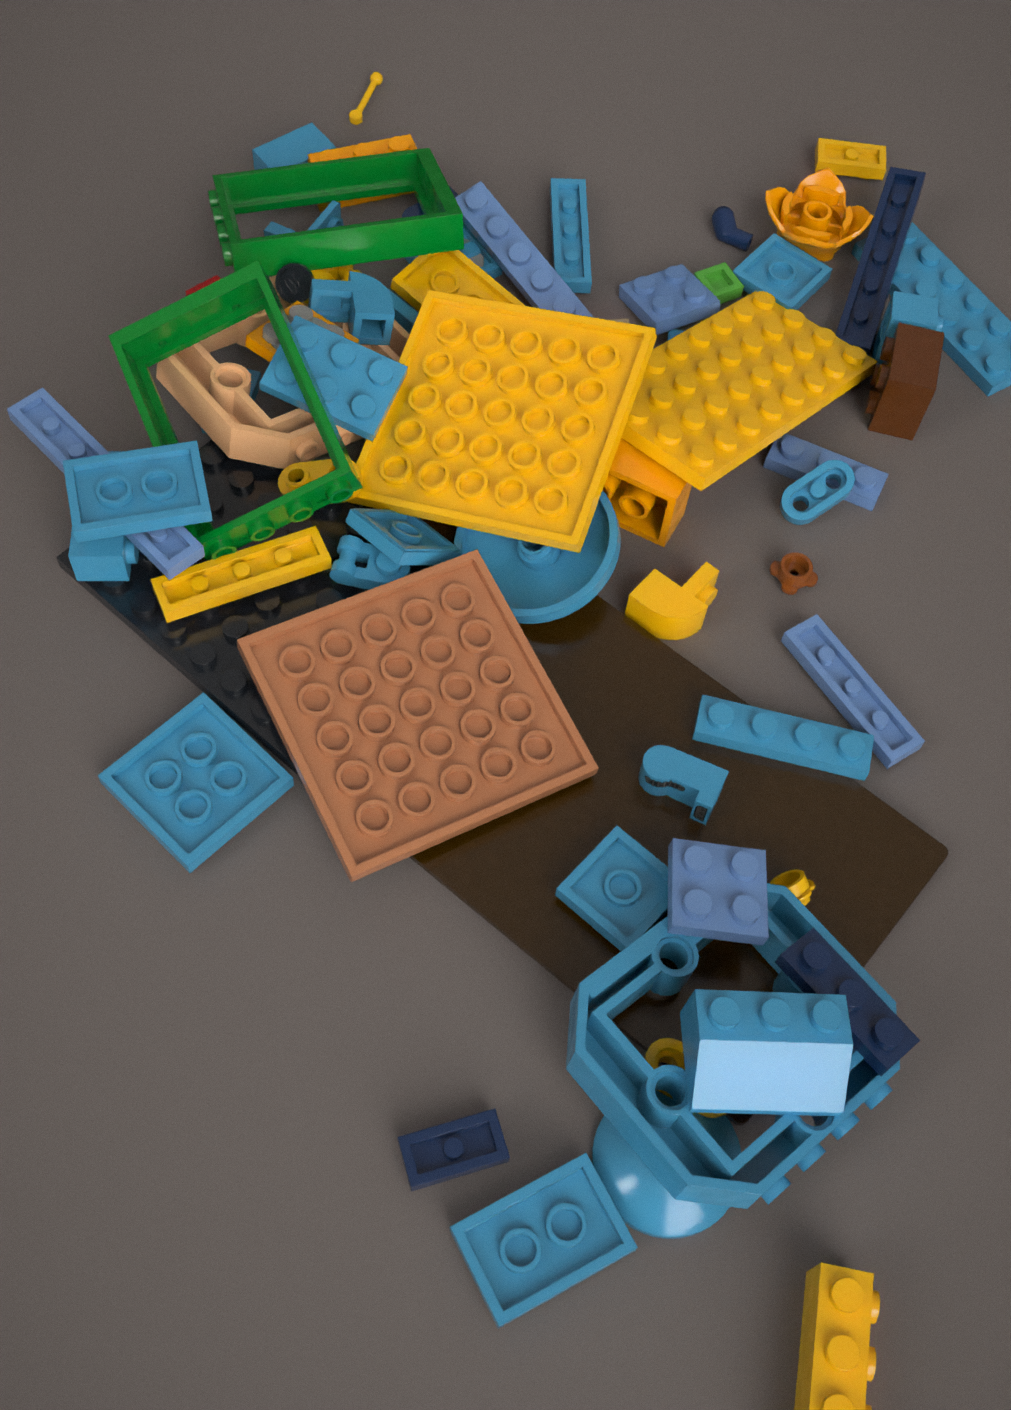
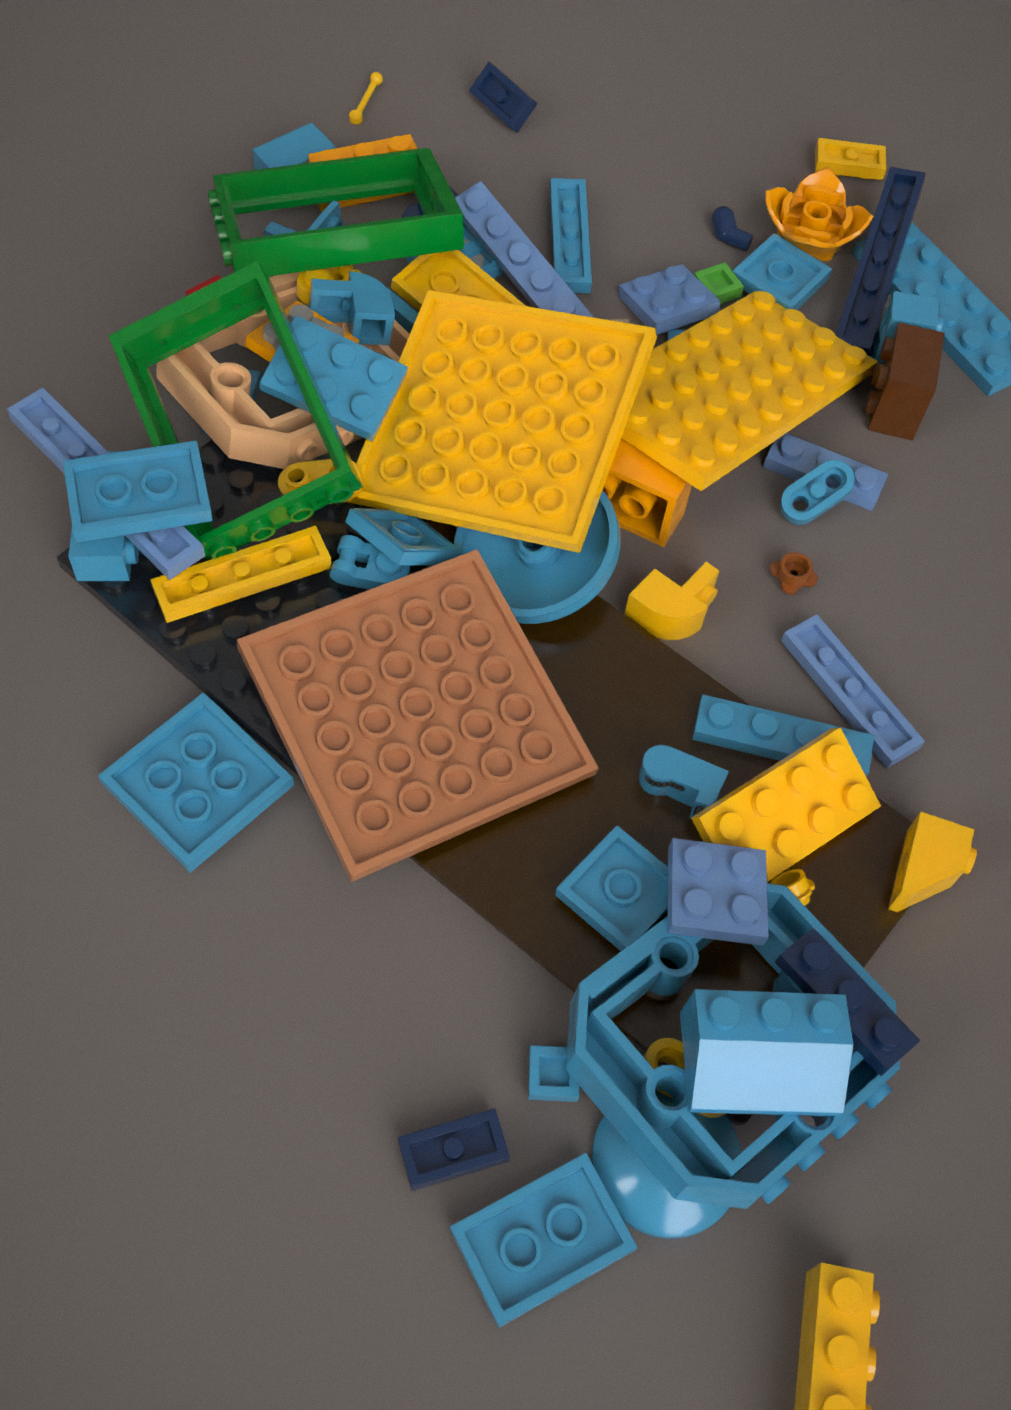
(294, 282): black piece -> none
(503, 97): none -> dark blue plate
(548, 1075): none -> dark azure plate
(793, 804): none -> yellow plate
(931, 859): none -> yellow slope

